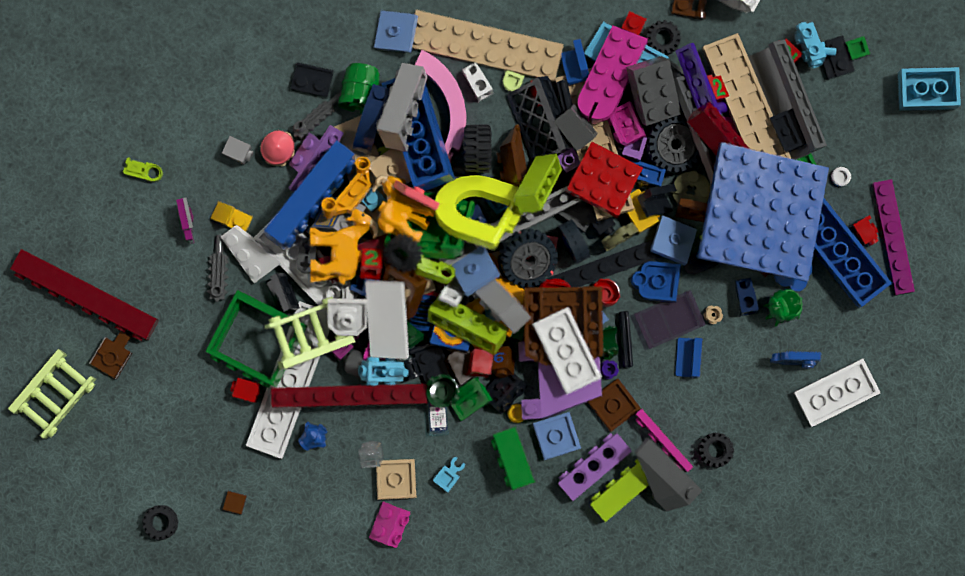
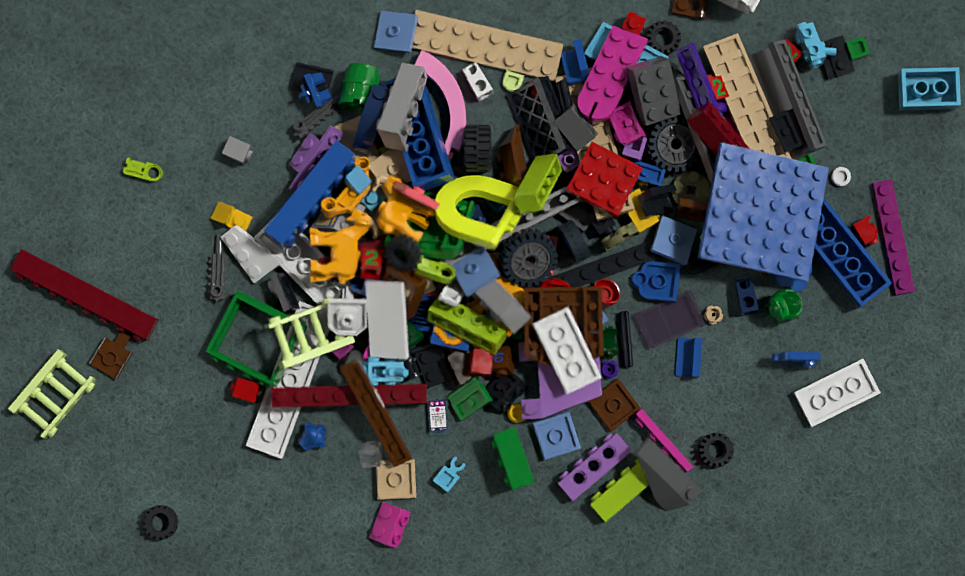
(186, 218): magenta piece -> none
(235, 502): reddish brown tile -> none
(277, 148): coral hair -> none
(302, 253): dark grey beam -> none
(319, 97): none -> blue hips
(357, 180): none -> dark azure slope
(376, 412): none -> reddish brown plate
(442, 391): dark green cap -> none

